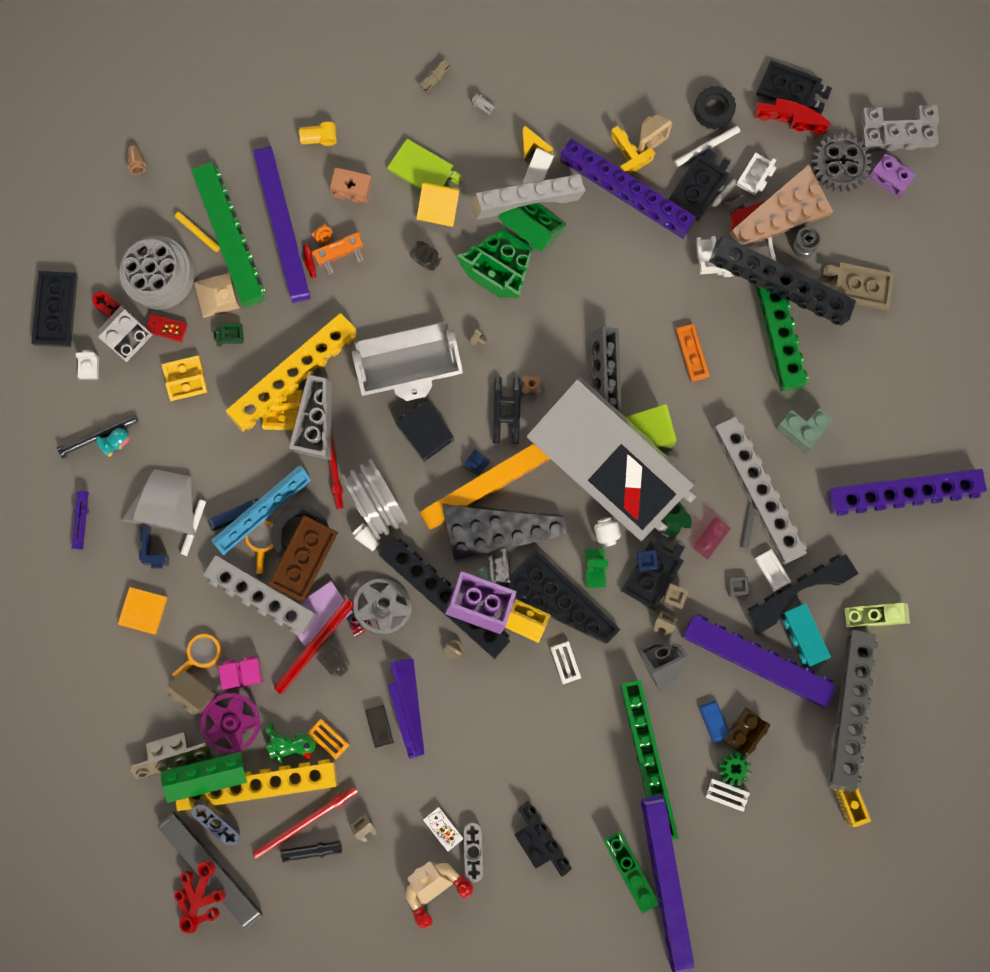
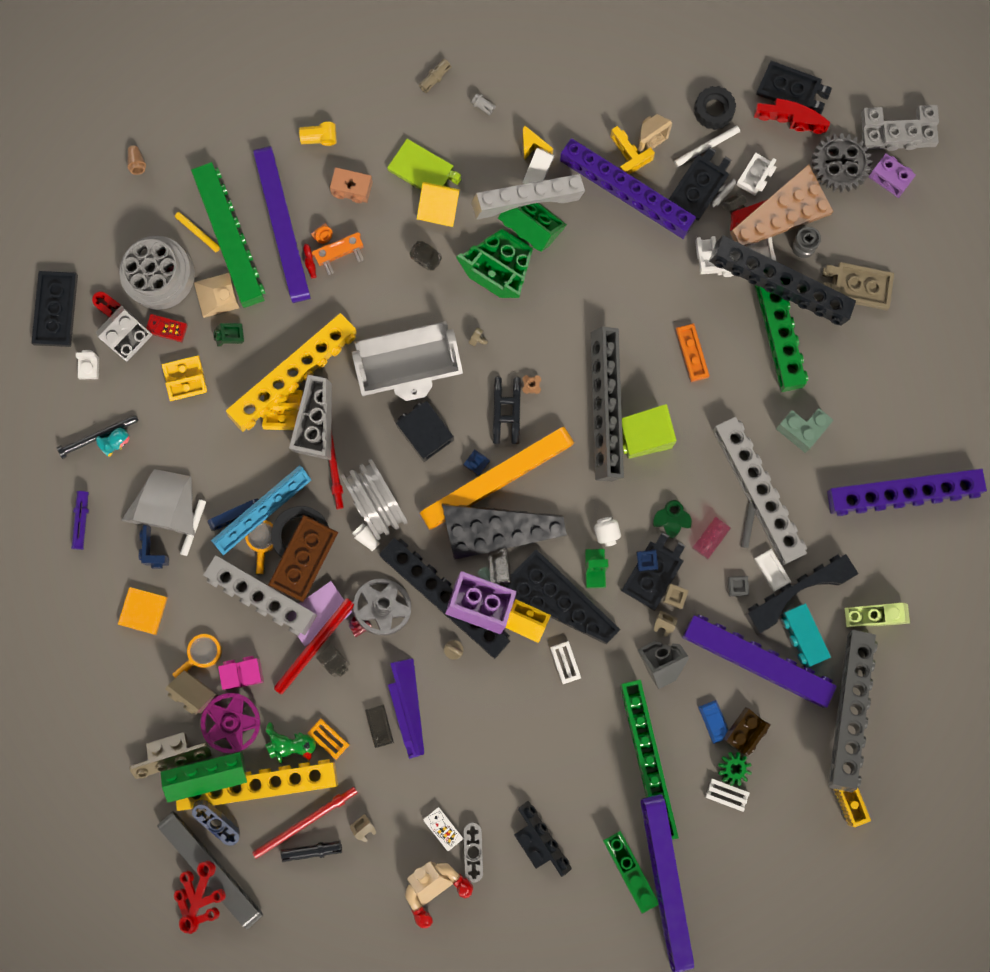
(612, 459): light grey piece -> none

